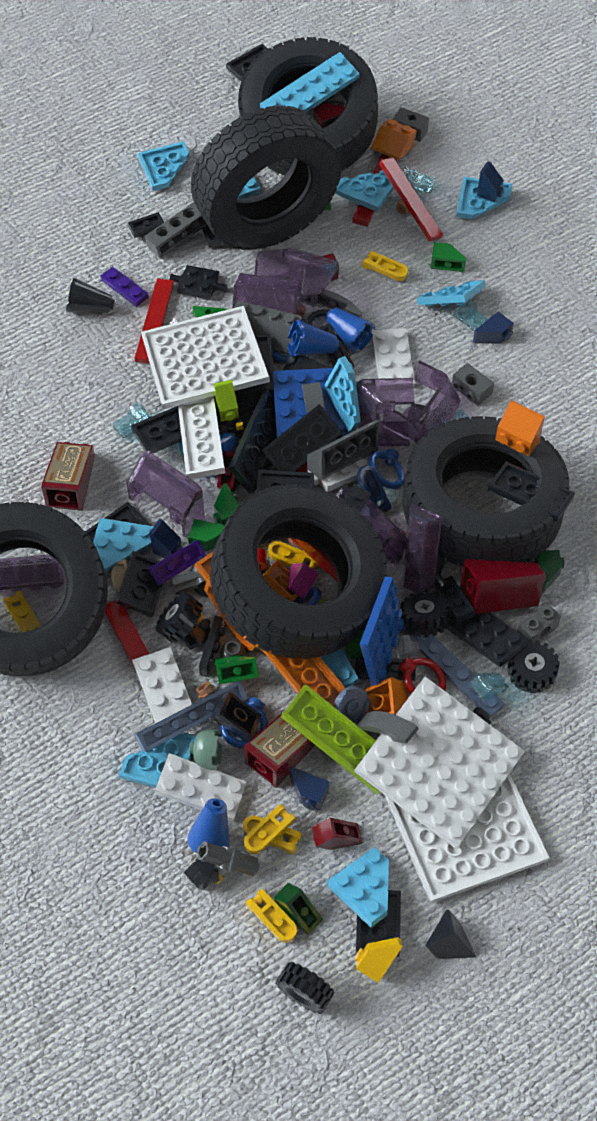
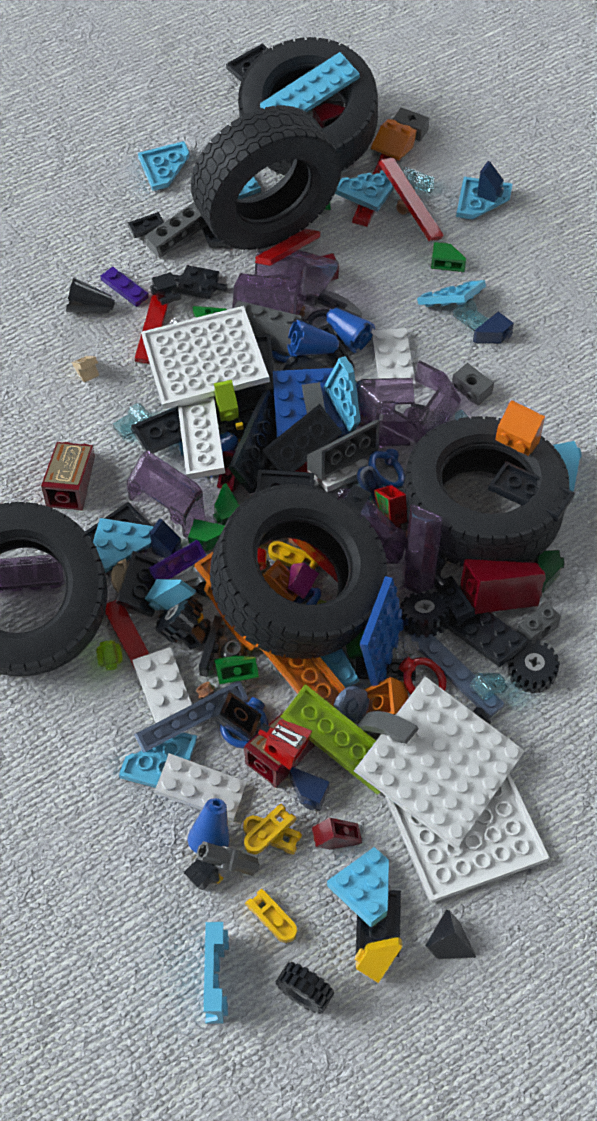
(23, 613): yellow plate -> none
(86, 367): none -> tan slope
(109, 654): none -> clear neon green head
(165, 288): none -> black brick
(168, 593): none -> medium azure slope
(207, 749): sand green cylinder -> none
(215, 945): none -> medium azure piece
(285, 741): none -> red torso
(287, 247): none -> red tile
(298, 907): dark green slope -> none
(385, 266): yellow plate -> none
(392, 504): none -> red torso
(571, 457): none -> medium azure slope

